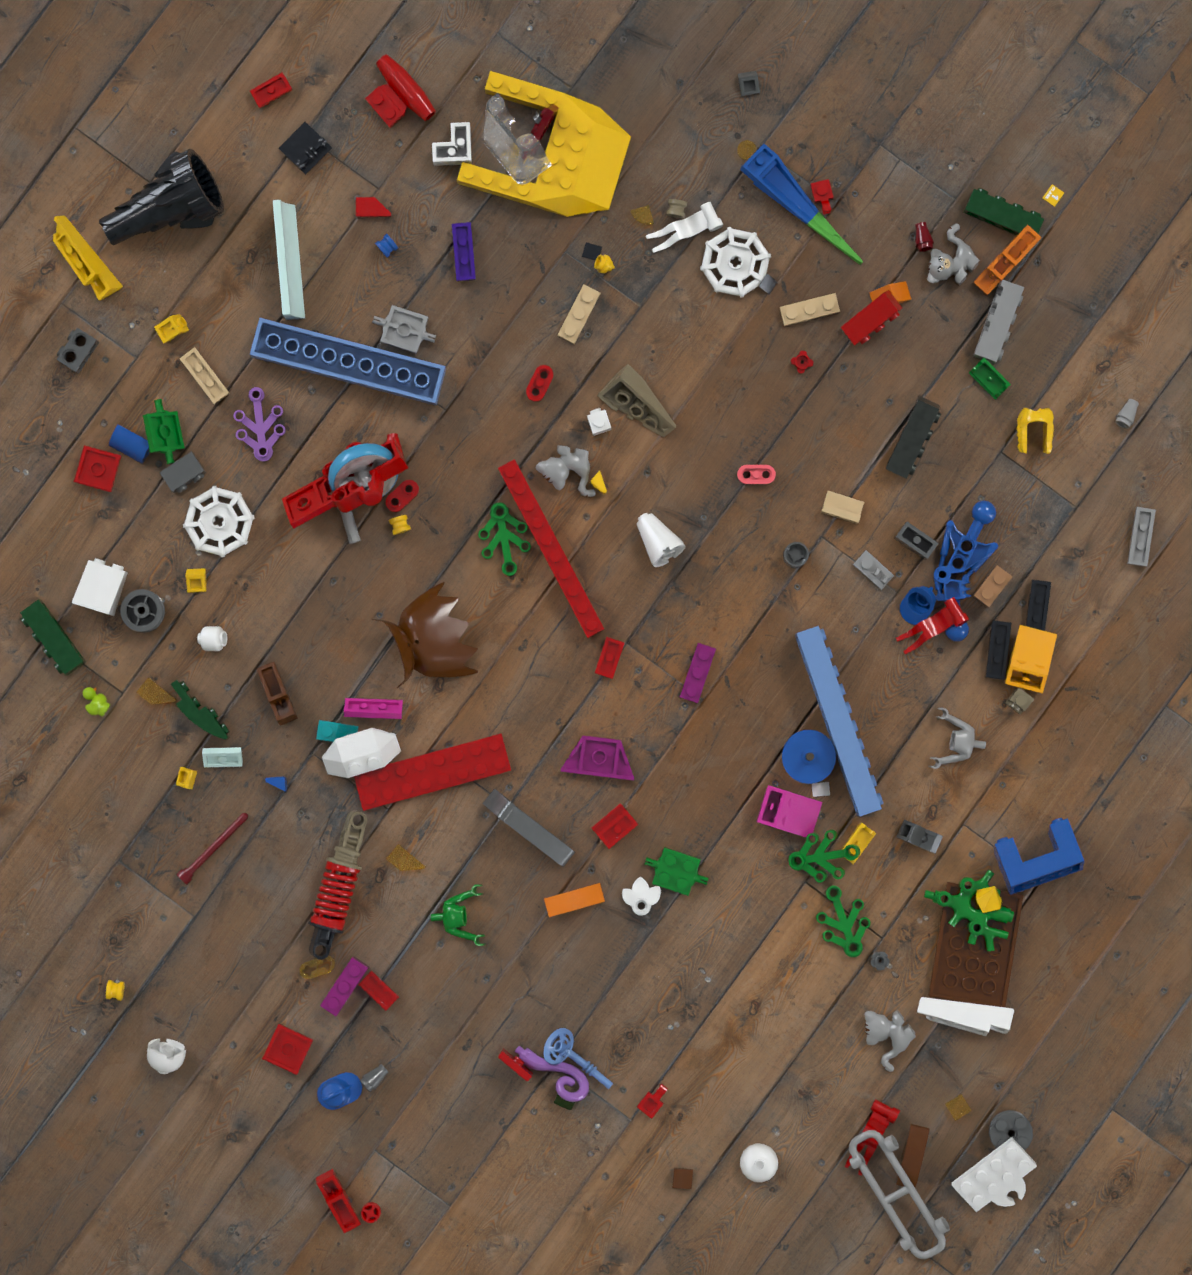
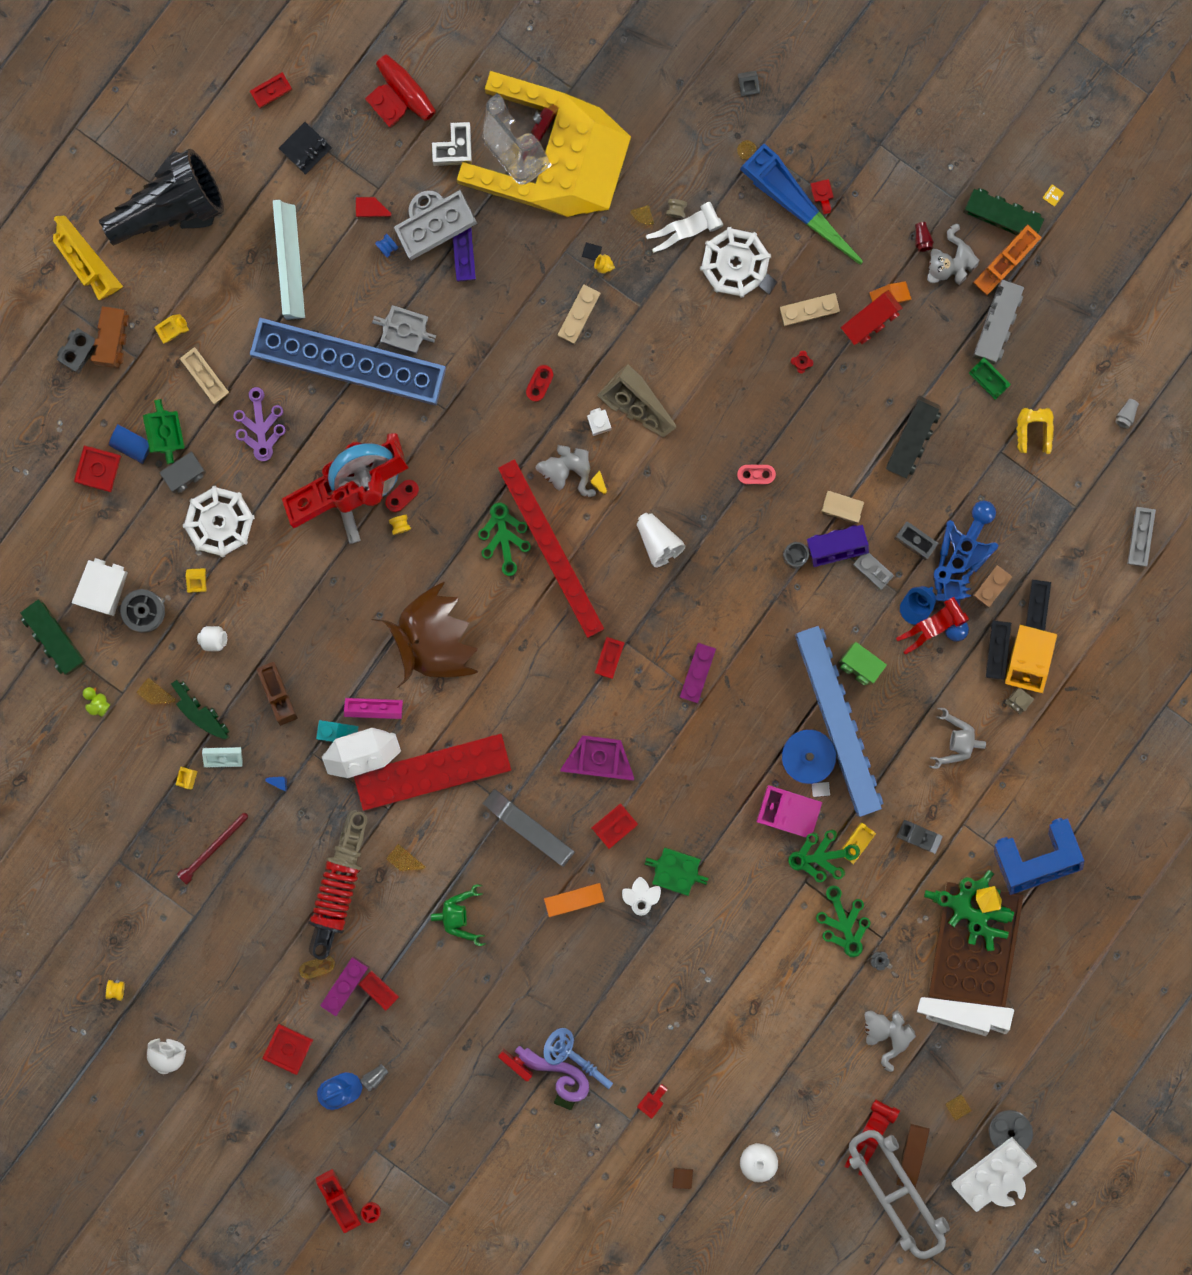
(110, 337): none -> dark orange wedge
(434, 222): none -> light grey plate
(837, 545): none -> dark purple brick
(862, 664): none -> bright green brick

